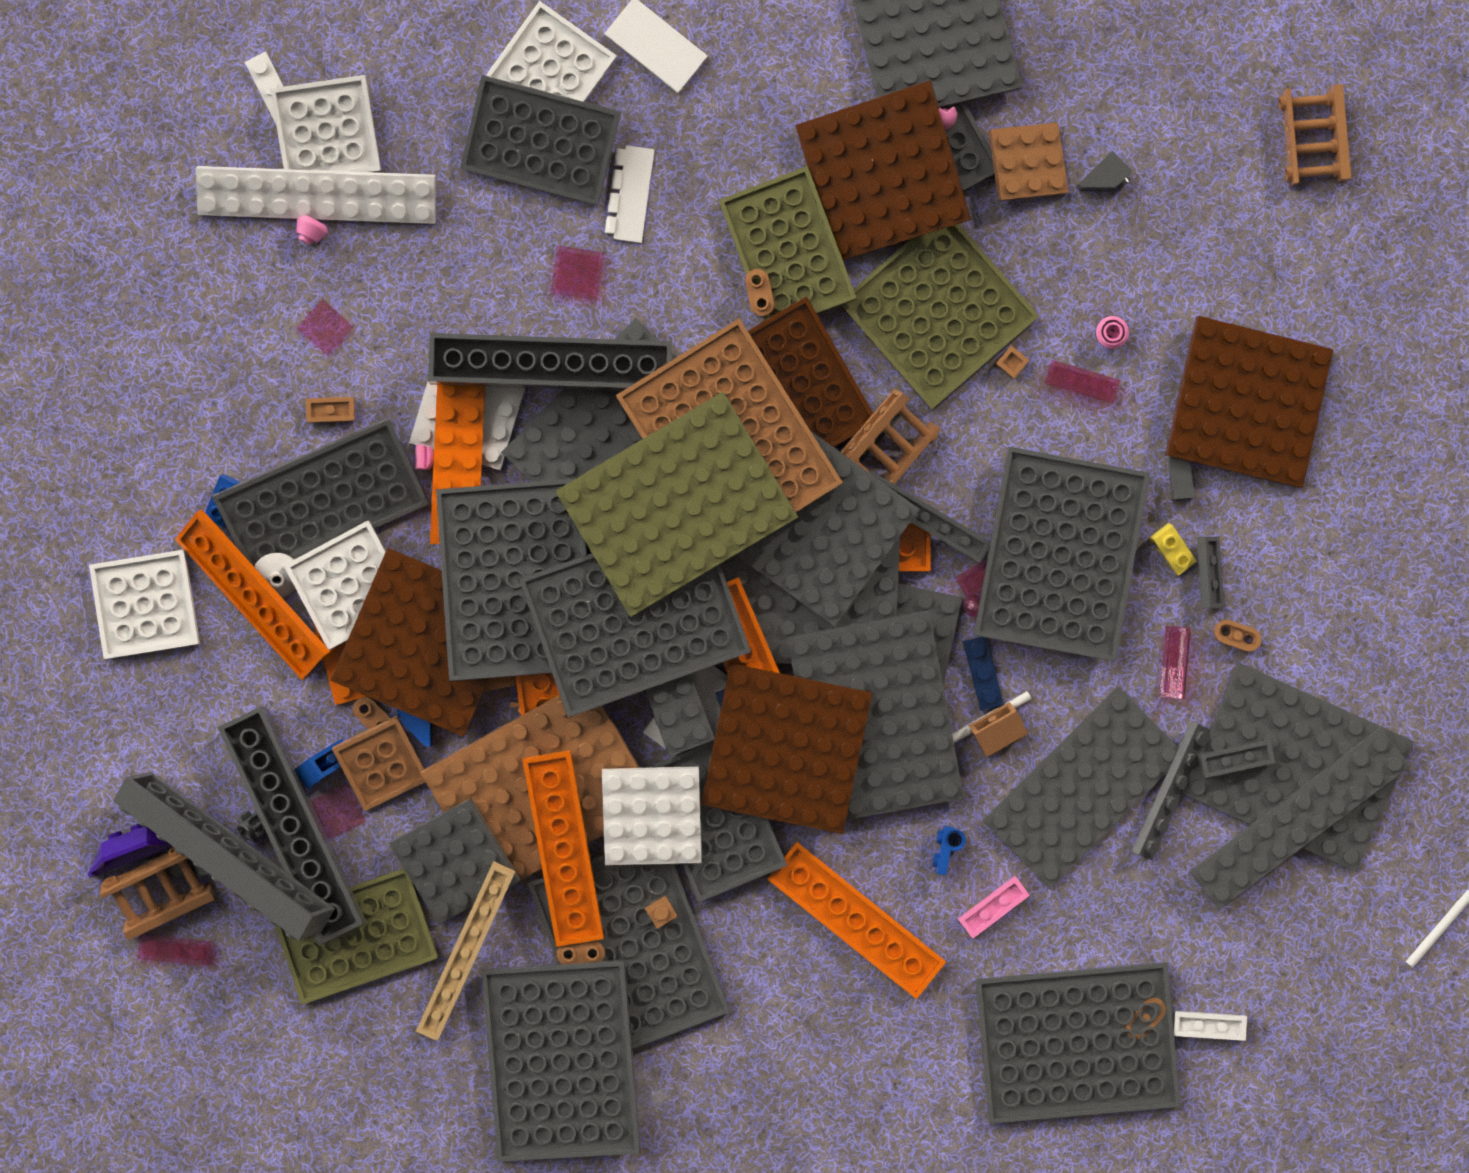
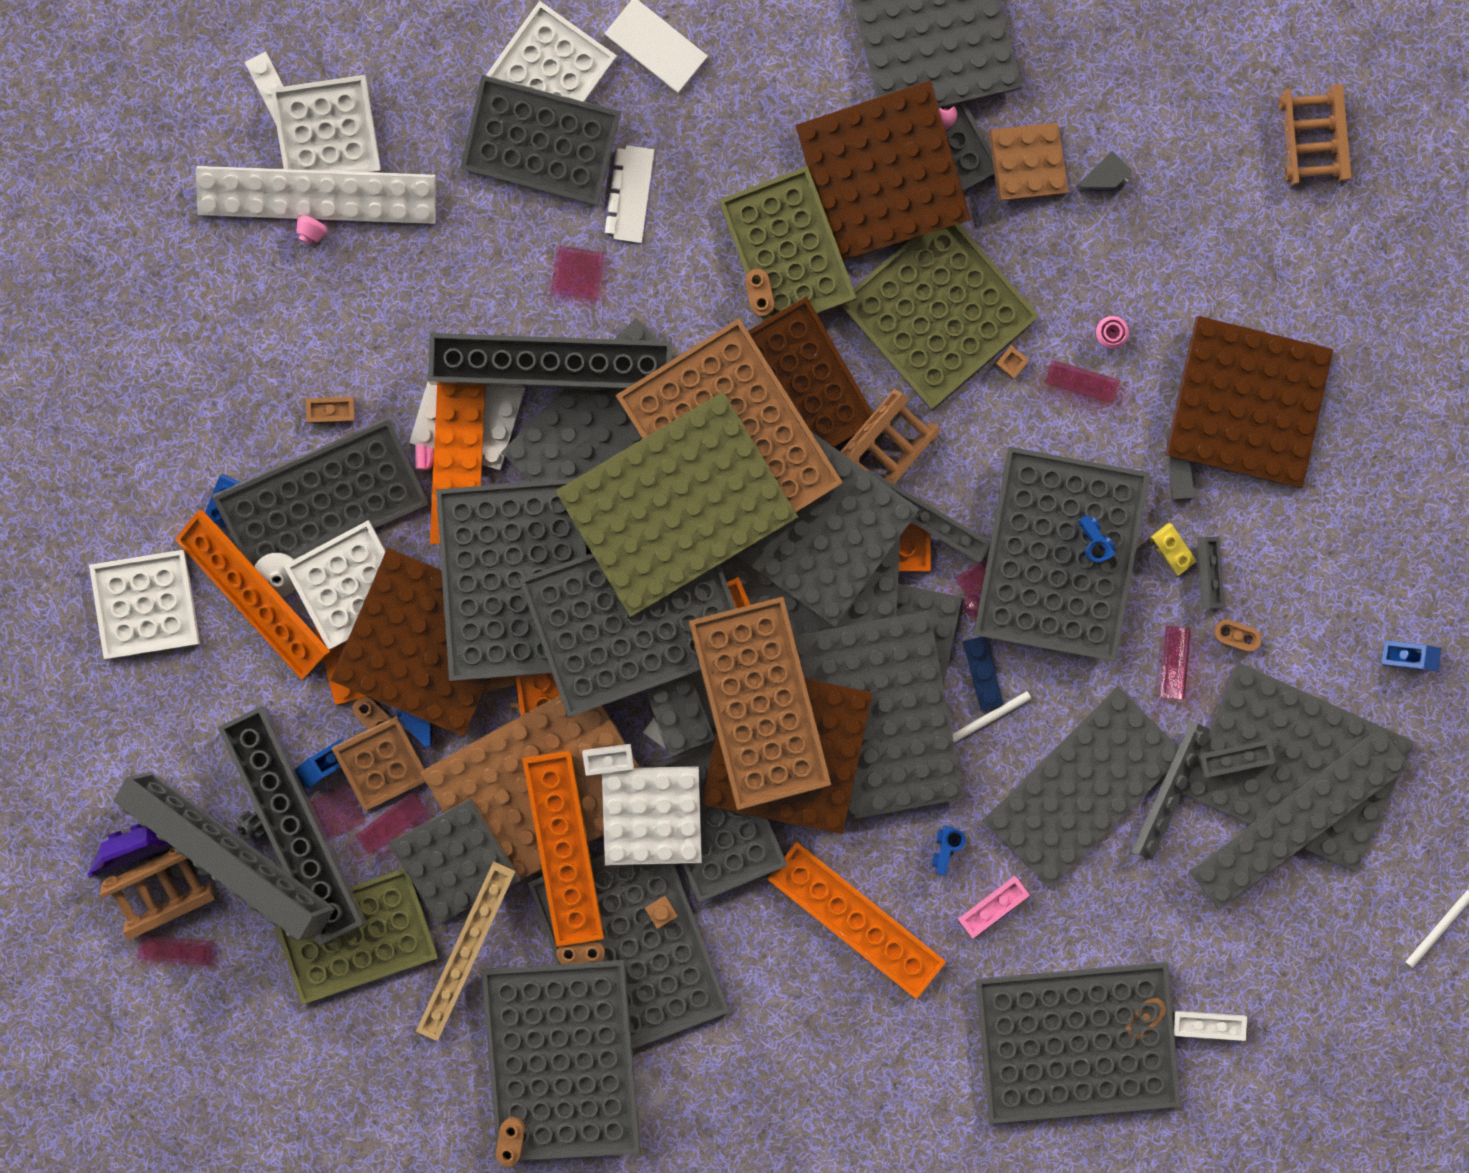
(325, 327): clear pink piece -> none
(391, 822): none -> clear pink plate
(510, 1142): none -> medium nougat plate
(608, 759): none -> white plate
(759, 702): none -> medium nougat plate
(998, 729): medium nougat brick -> none
(1091, 529): none -> blue plate
(1411, 655): none -> blue slope

